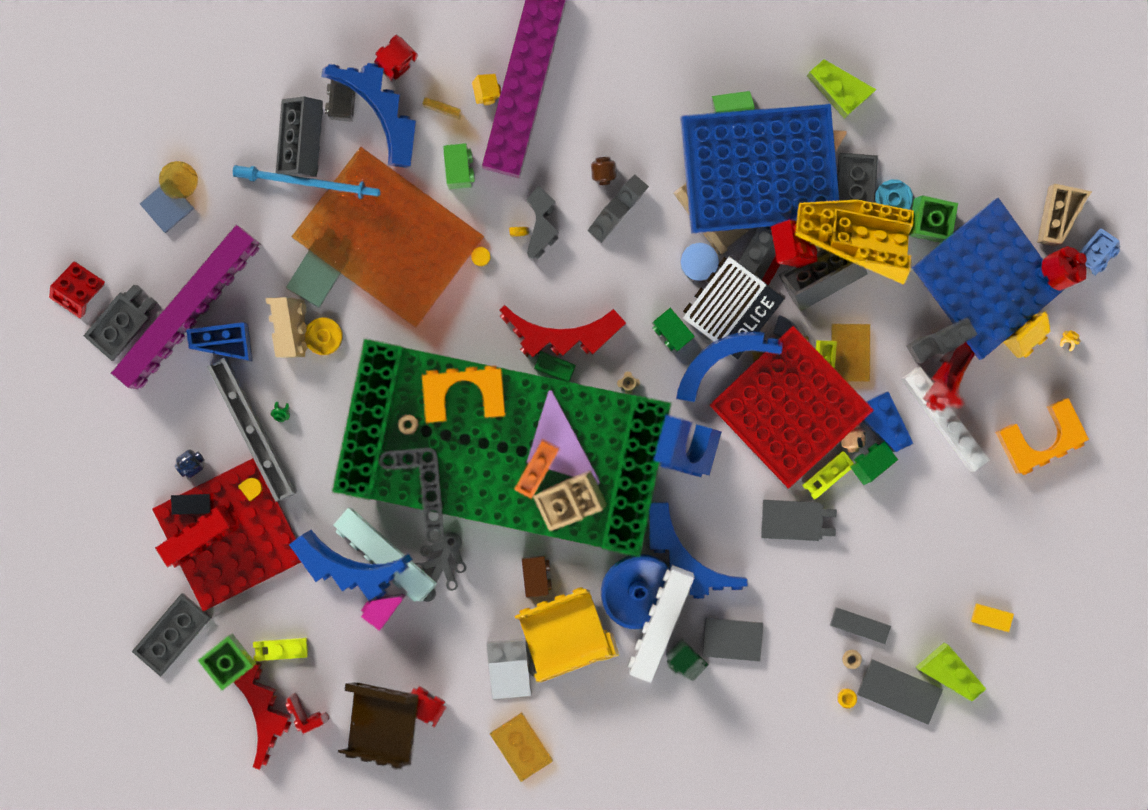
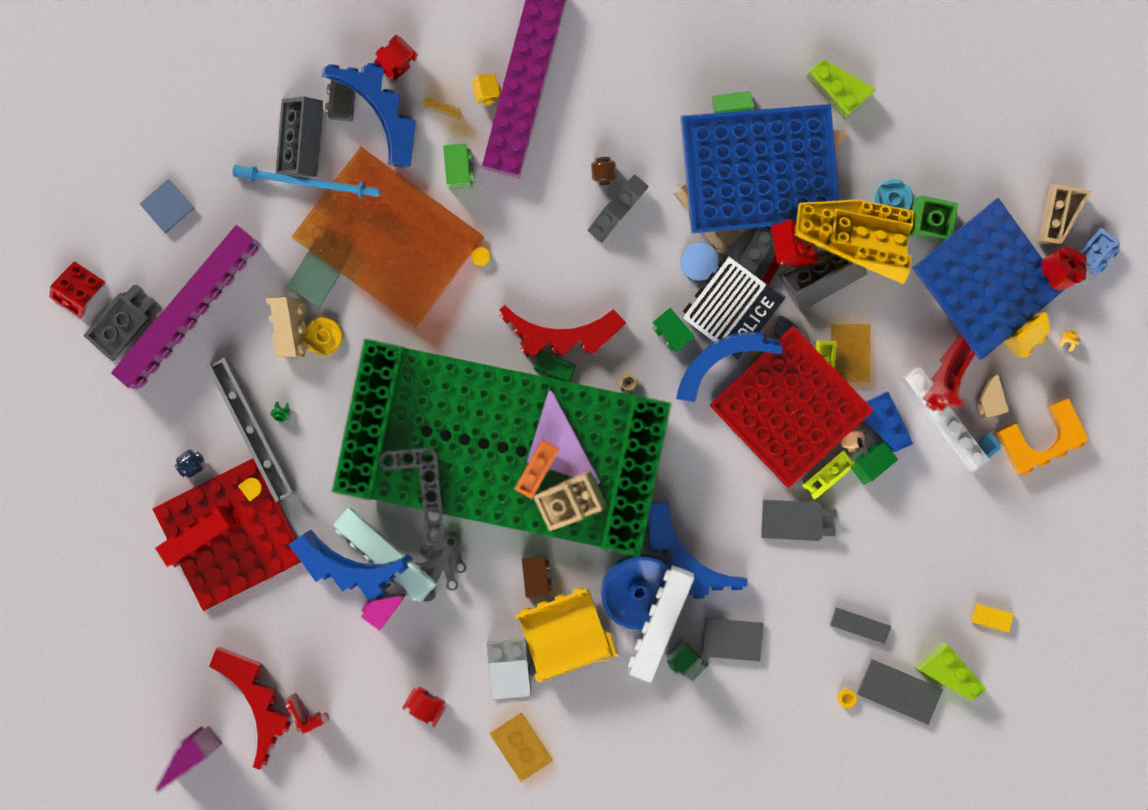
(171, 634): dark grey tile -> none
(178, 180): clear yellow tile -> none
(190, 504): black tile -> none
(192, 751): none -> magenta slope
(223, 340): blue wedge -> none
(227, 662): bright green brick -> none
(281, 649): neon yellow plate -> none
(381, 725): dark brown panel -> none
(401, 424): tan plate -> none
(437, 385): light orange arch -> none
(518, 231): yellow tile -> none
(543, 232): dark grey arch -> none
(673, 442): blue arch -> none
(857, 176): dark grey tile -> none
(858, 659): tan plate -> none
(941, 341): dark grey arch -> none
(989, 445): none -> dark azure tile
(992, 399): none -> tan slope

